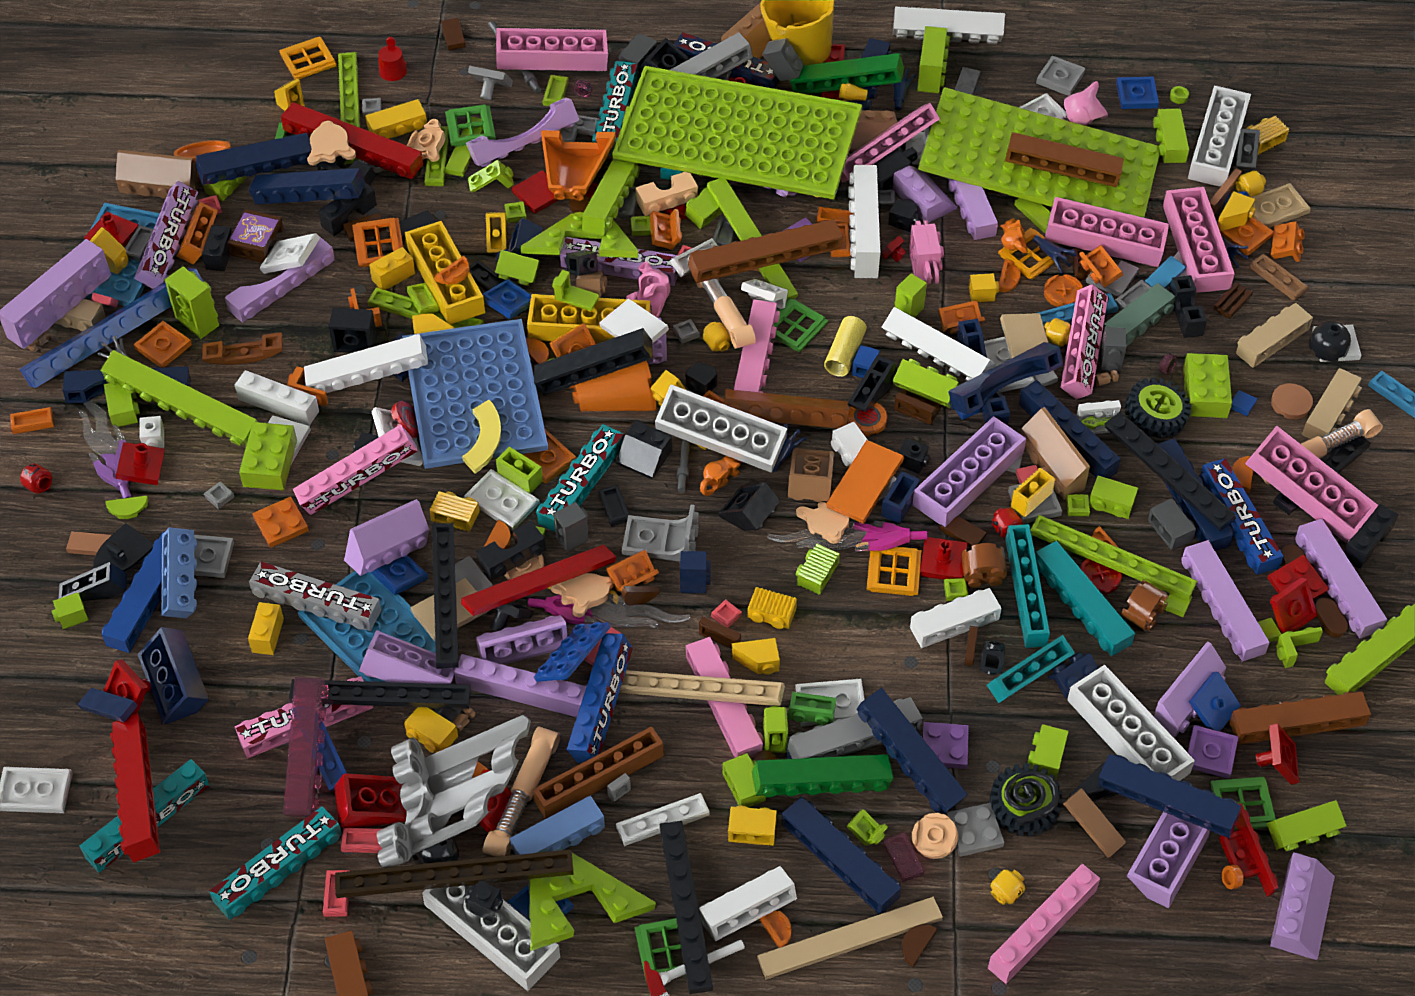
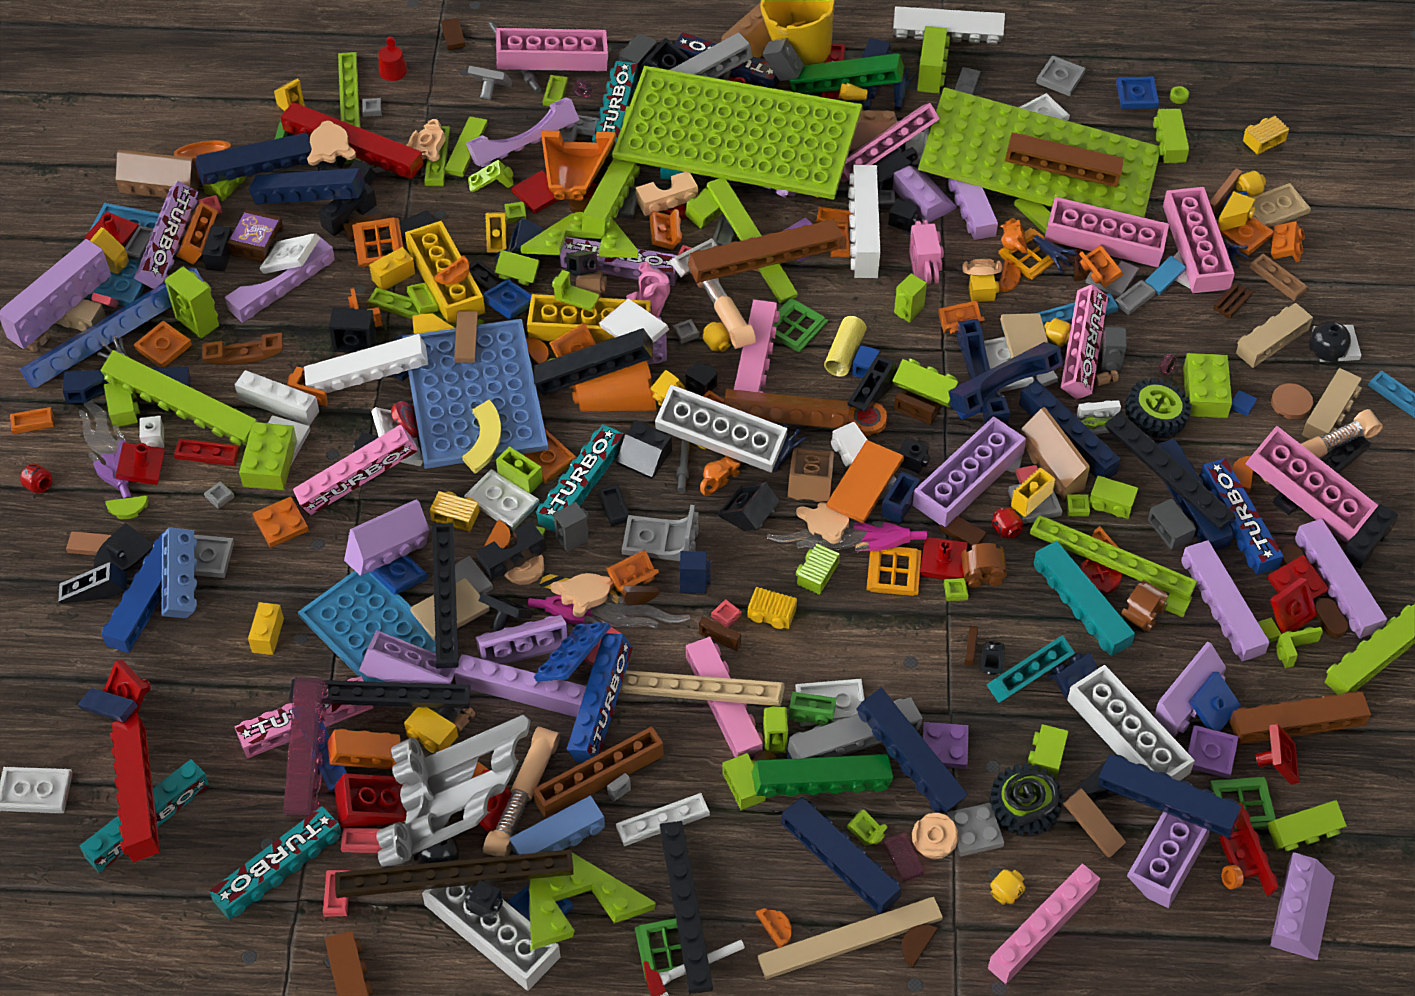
(69, 611): lime brick -> none
(172, 675): dark blue slope -> none
(206, 452): none -> red tile
(305, 46): light orange piece -> none
(315, 596): light grey brick -> none
(362, 749): none -> orange brick
(397, 120): yellow brick -> none
(454, 127): bright green piece -> none
(466, 336): none -> medium nougat tile
(537, 580): red tile -> none
(640, 226): lime tile -> none
(747, 903): white brick -> none
(752, 825): yellow brick -> none
(757, 655): yellow slope -> none
(765, 292): white bracket -> none
(894, 249): red tile -> none
(935, 344): white brick -> none
(955, 617): white brick -> none
(982, 267): none -> light nougat tile
(1027, 586): teal brick -> none
(1061, 290): orange tile -> none
(1084, 106): bright pink piece -> none
(1143, 312): sand green brick -> none
(1189, 316): black arch -> none
(1219, 136): white brick -> none
(1248, 149): dark grey brick -> none

